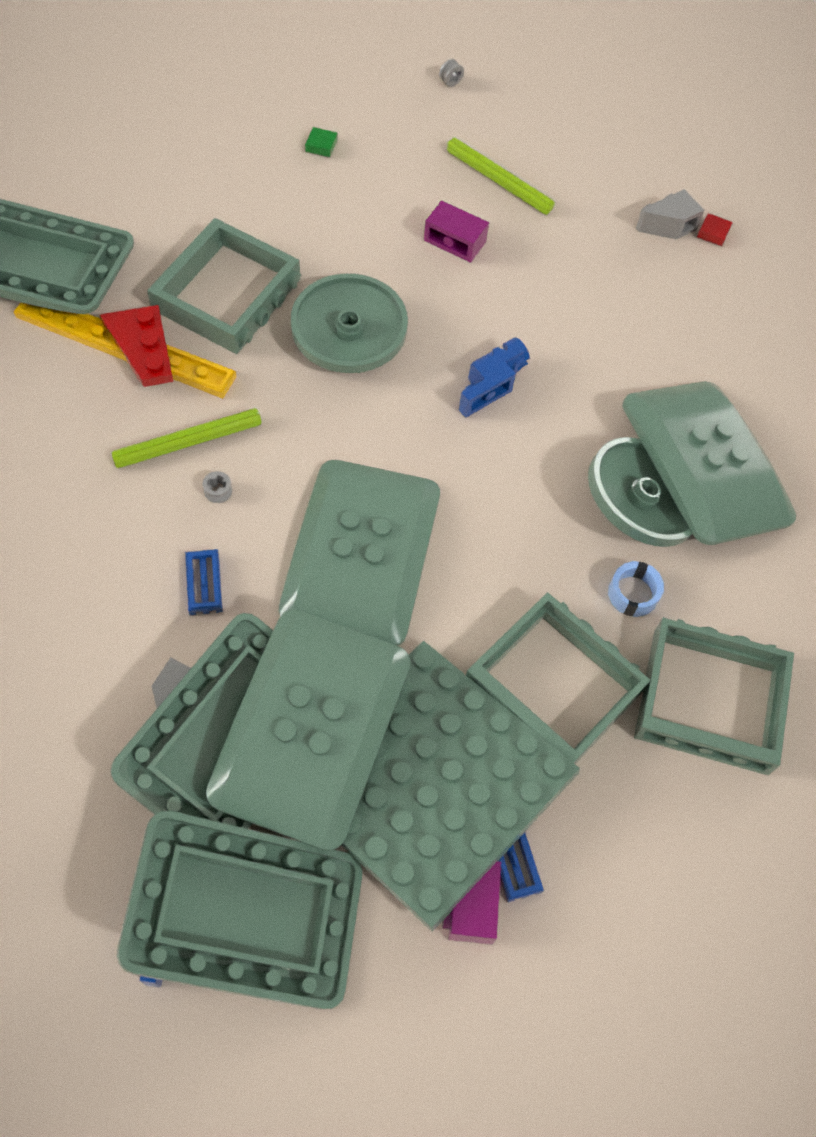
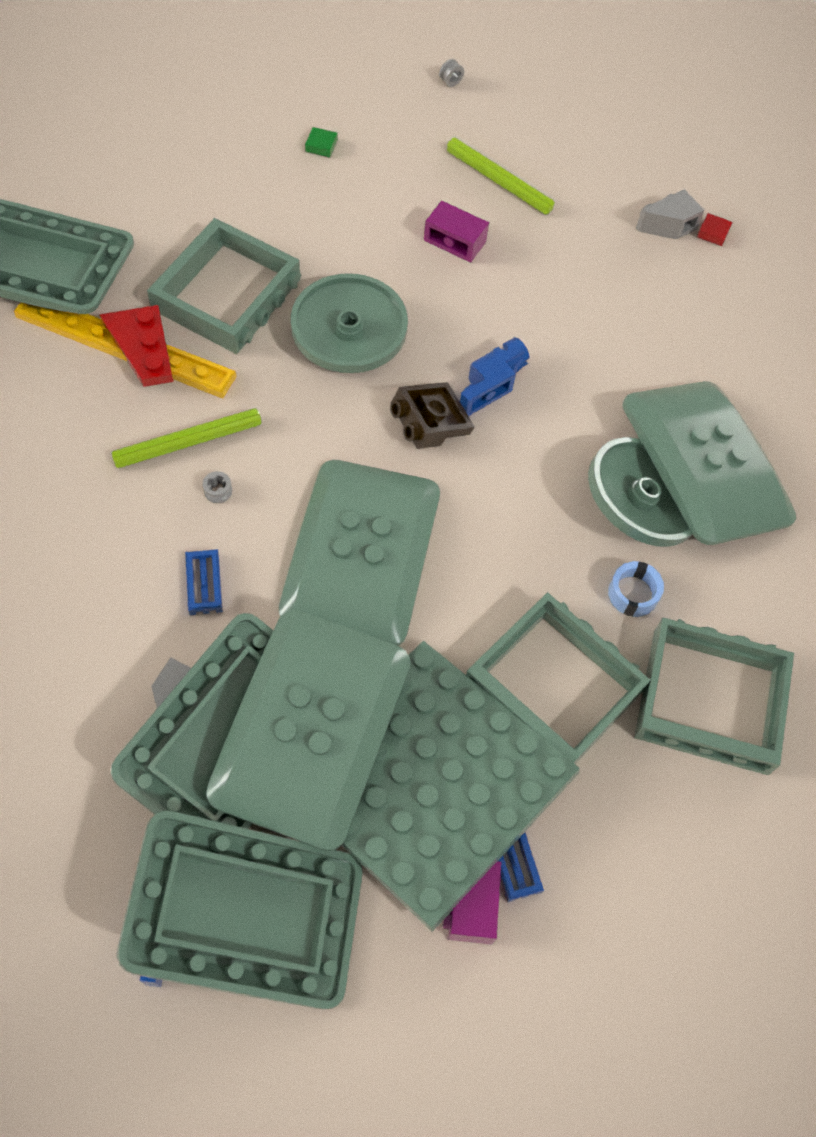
(430, 414): none -> dark brown plate

